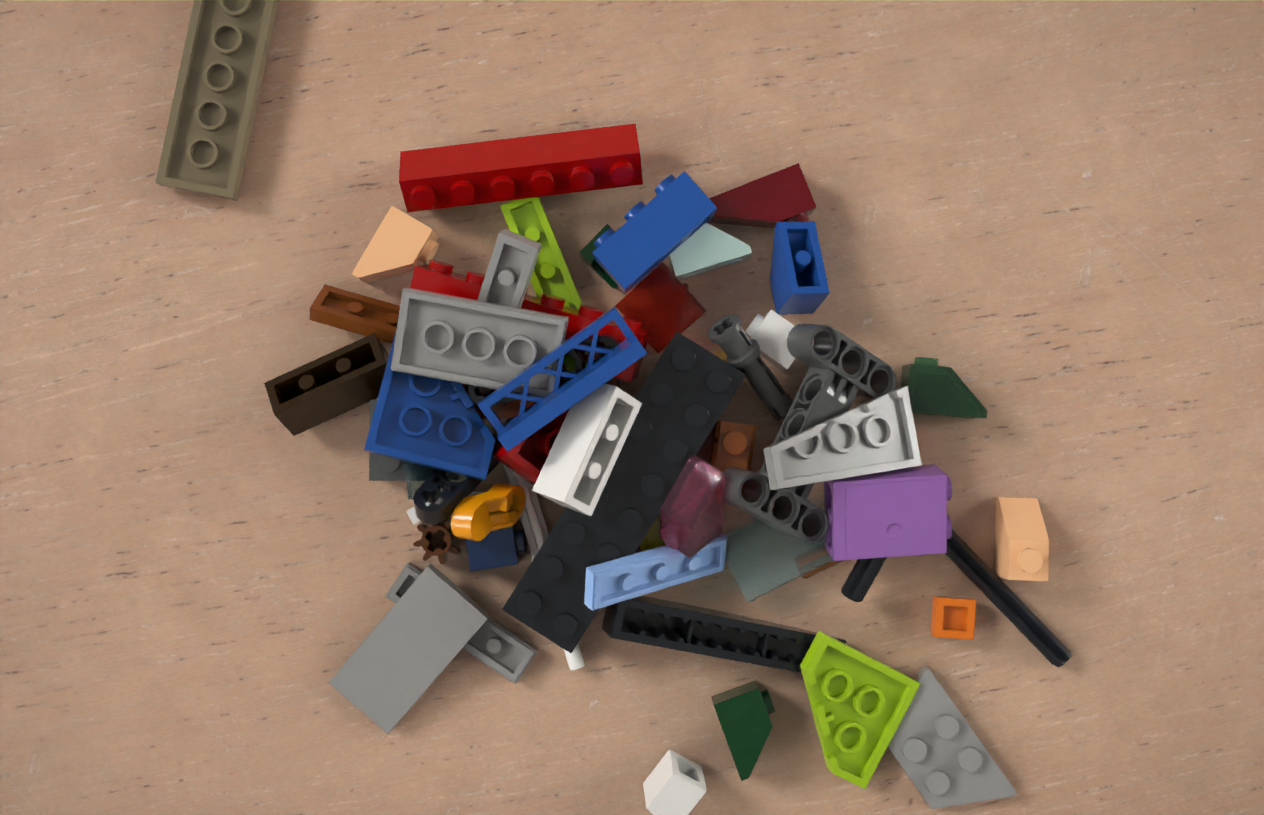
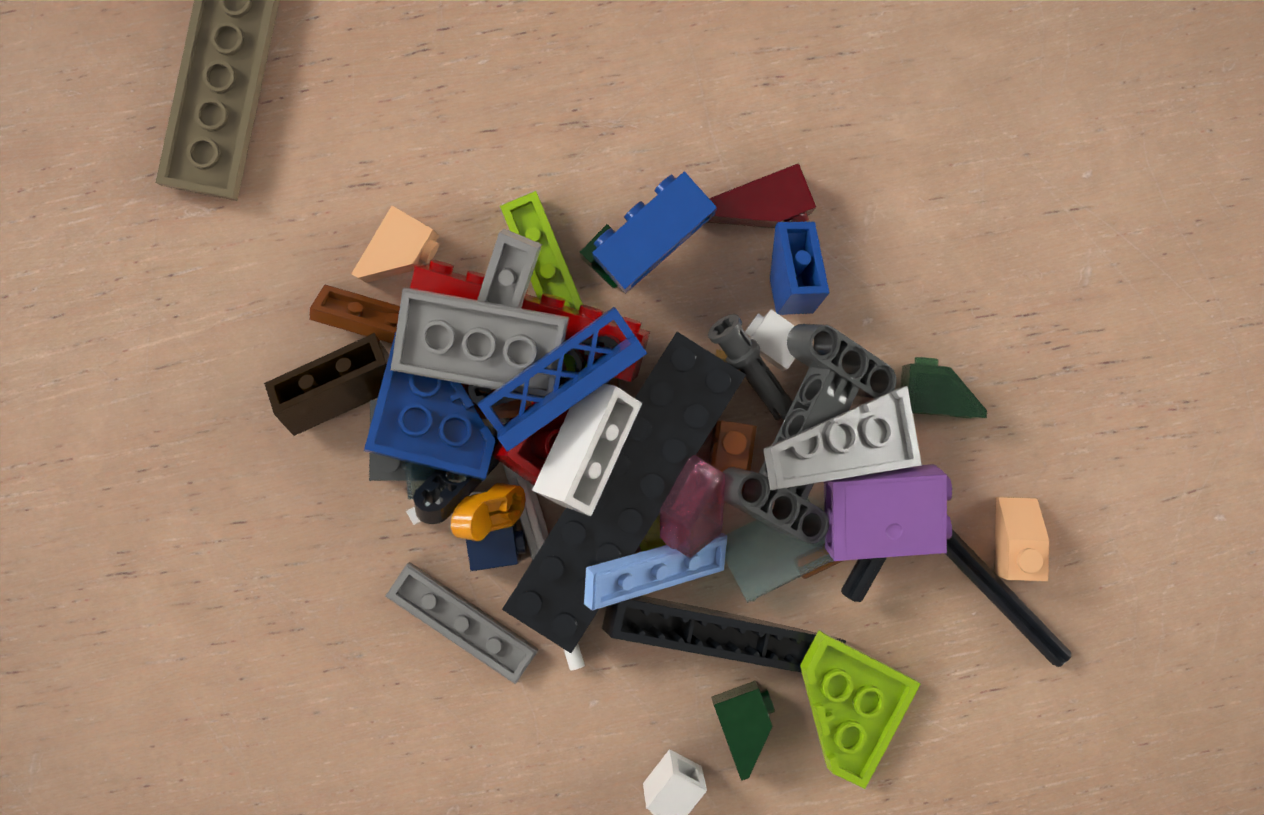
(409, 648): light grey tile -> none
(428, 540): reddish brown gear -> none
(520, 168): red brick -> none
(661, 306): clear red piece -> none
(707, 251): light aqua slope -> none
(944, 752): light grey wing -> none
(953, 617): orange plate -> none

